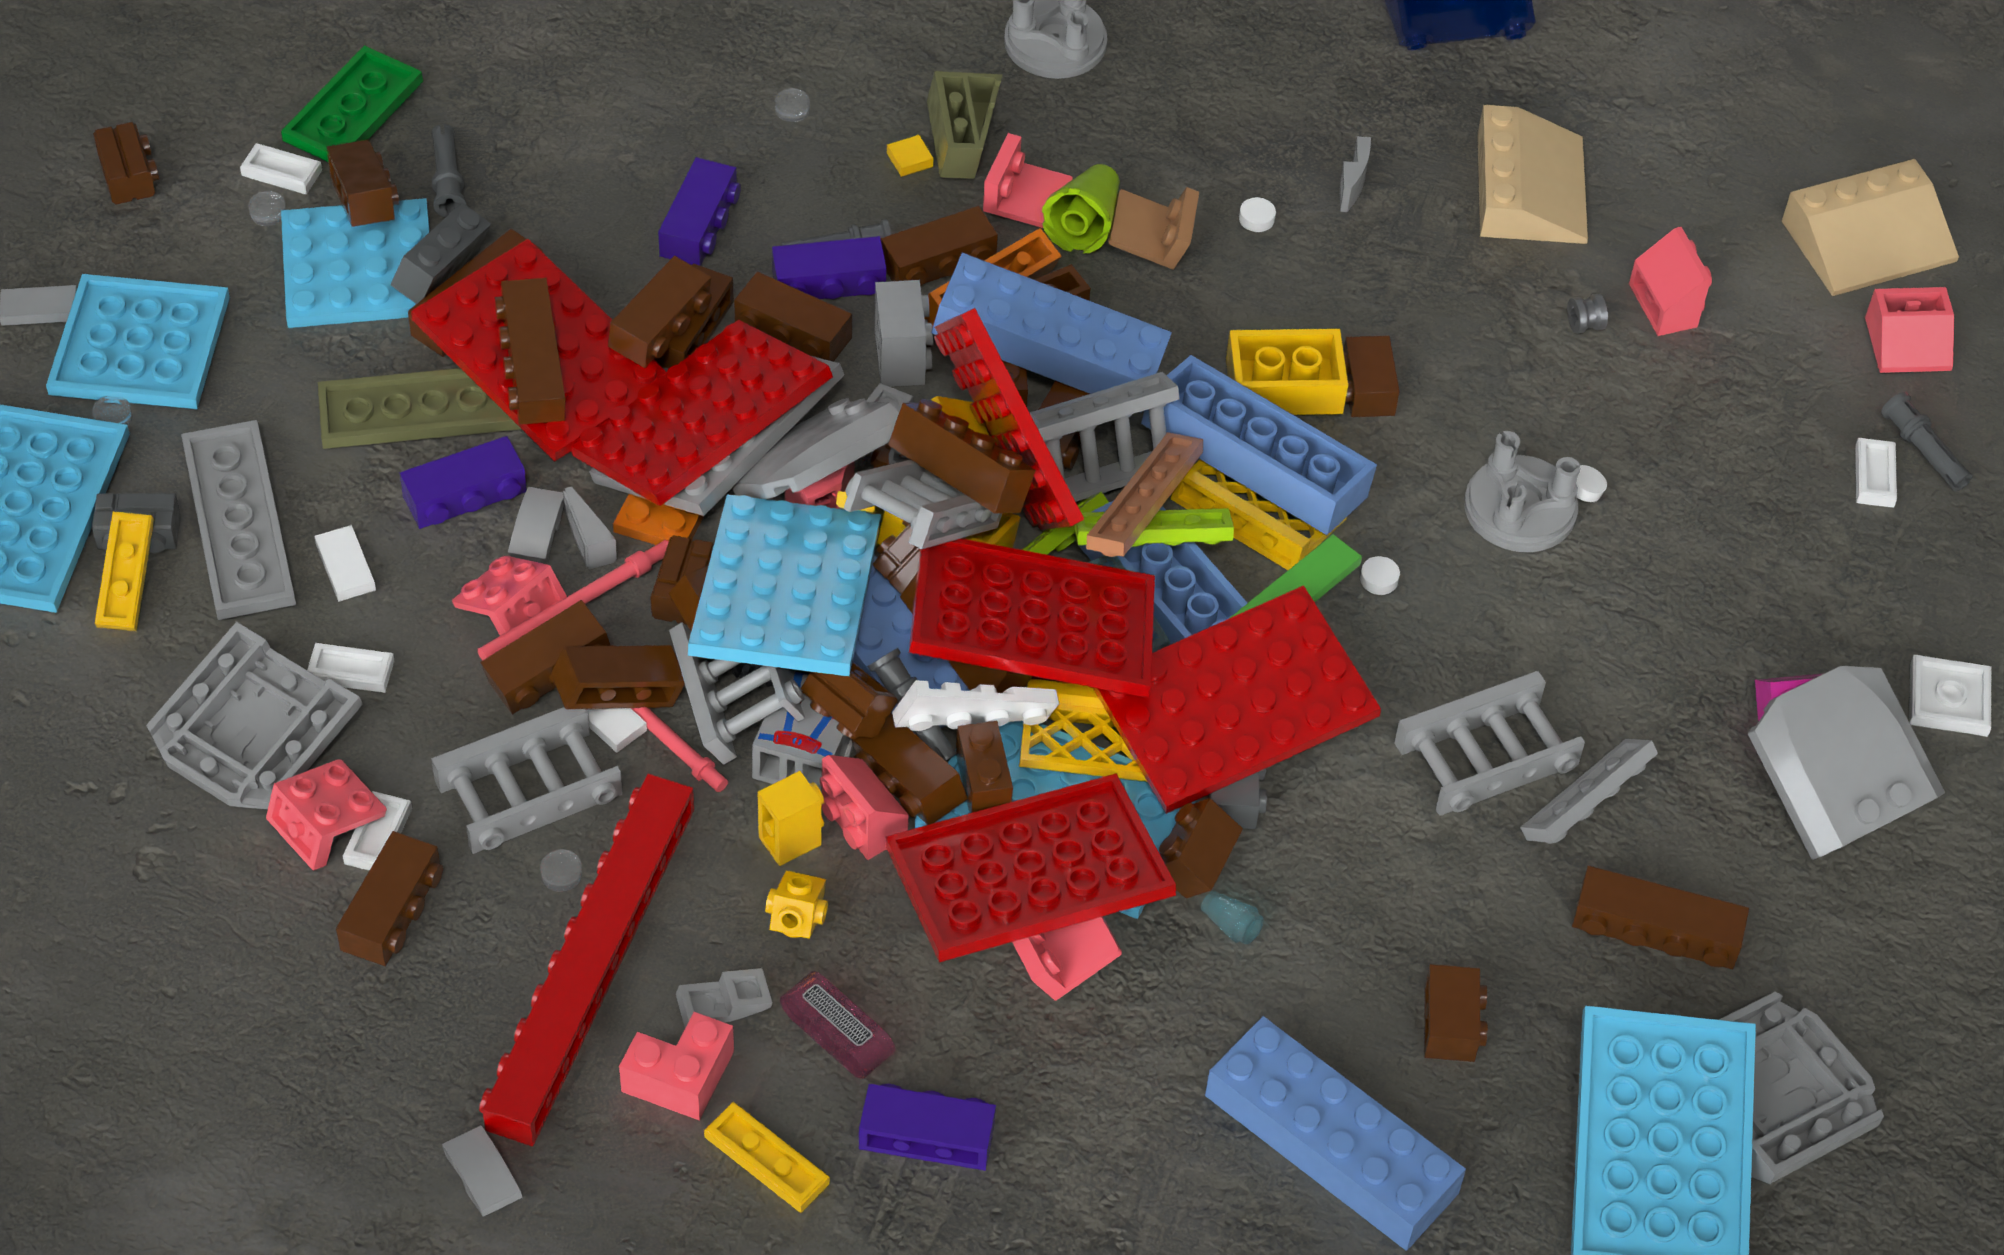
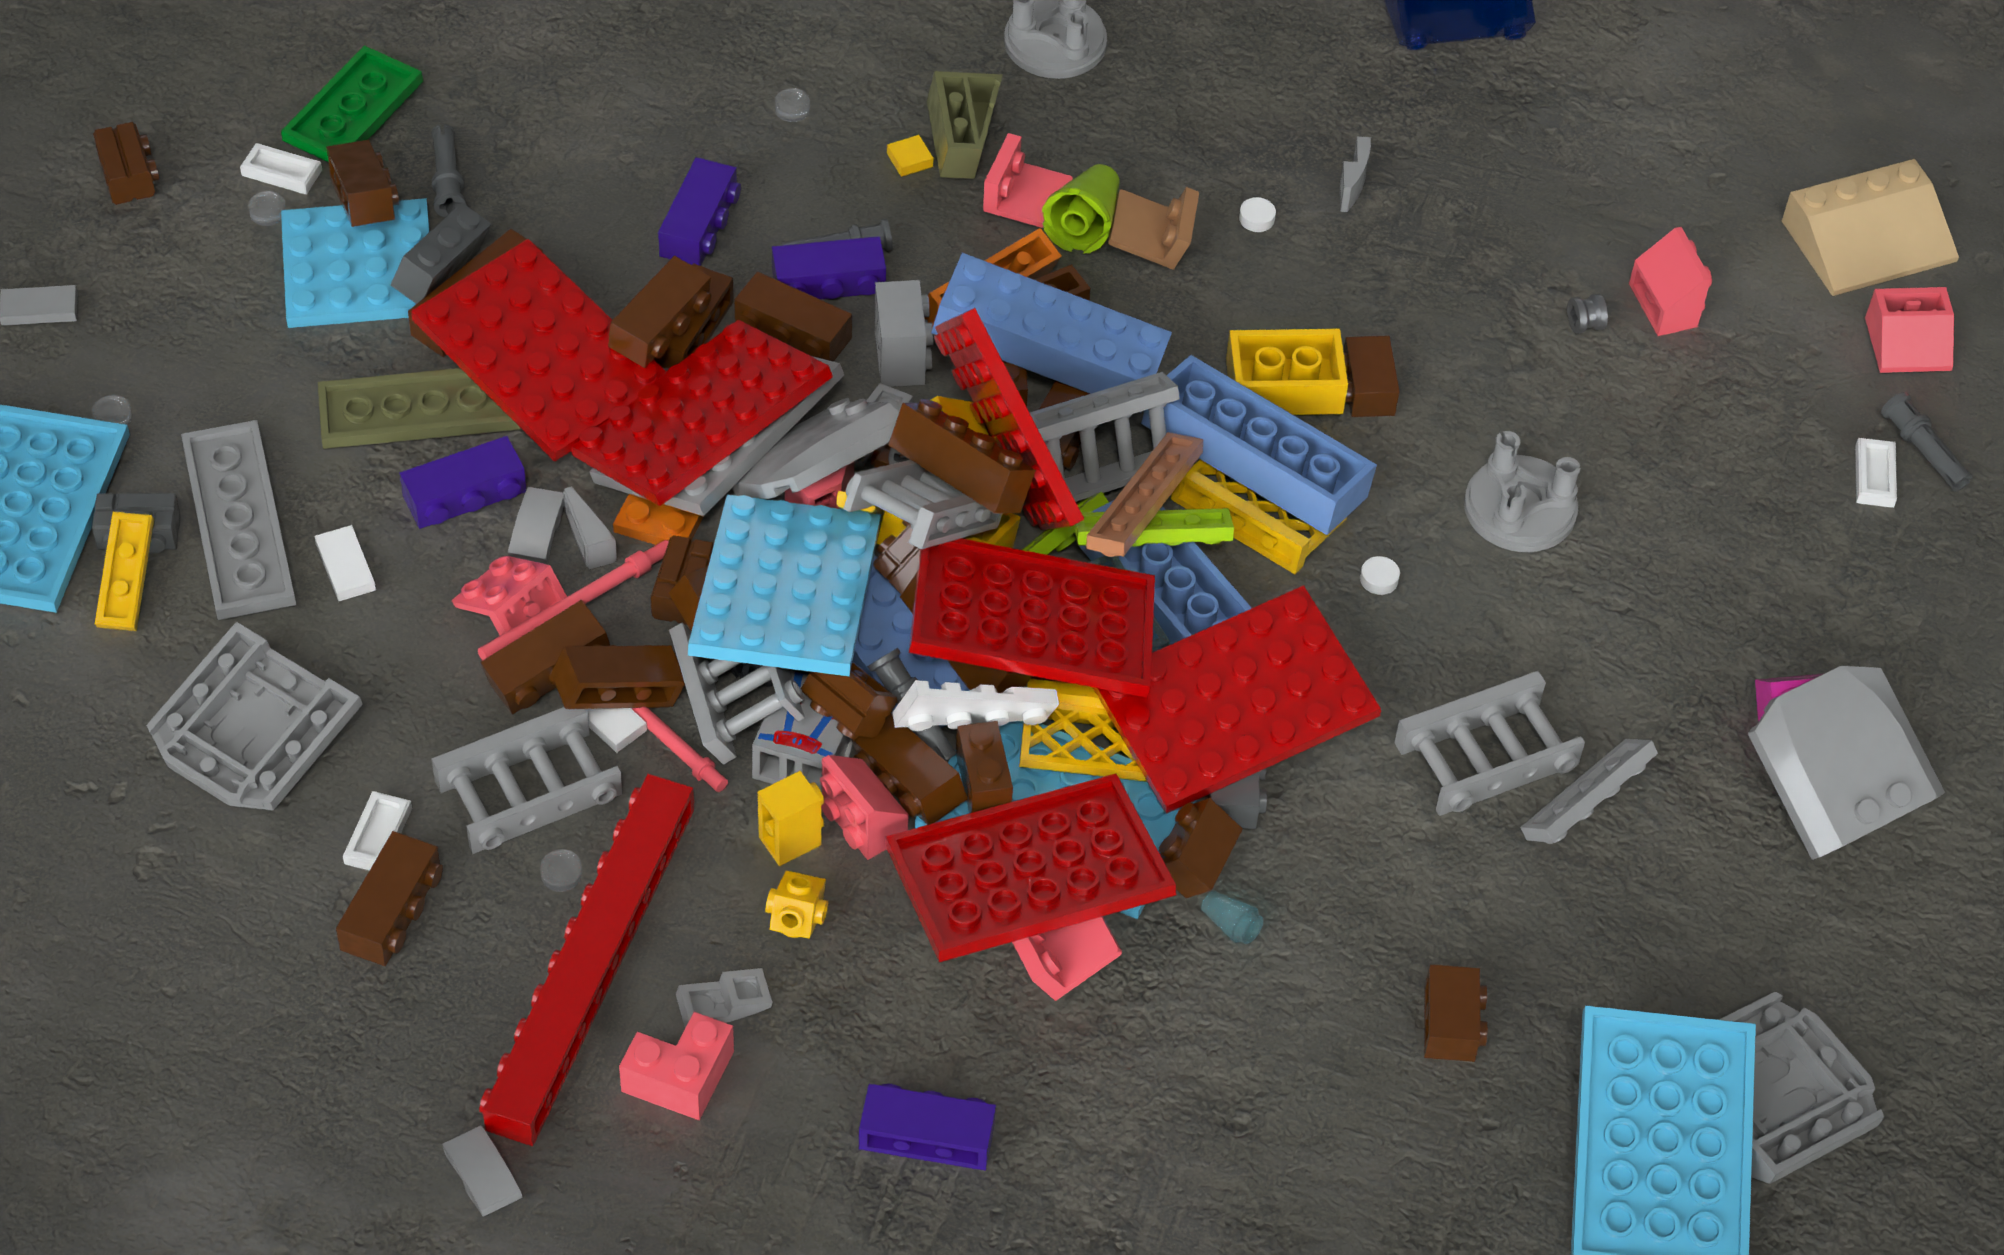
(138, 341): medium azure plate -> none
(319, 806): coral bracket -> none
(352, 666): white tile -> none
(532, 351): reddish brown brick -> none
(767, 1157): yellow tile -> none
(837, 1025): clear pink beam -> none
(936, 246): reddish brown brick -> none
(1316, 571): bright green tile -> none
(1335, 1132): medium blue brick -> none
(1530, 178): tan slope -> none
(1590, 484): white tile -> none
(1660, 917): reddish brown brick -> none
(1950, 695): white tile -> none

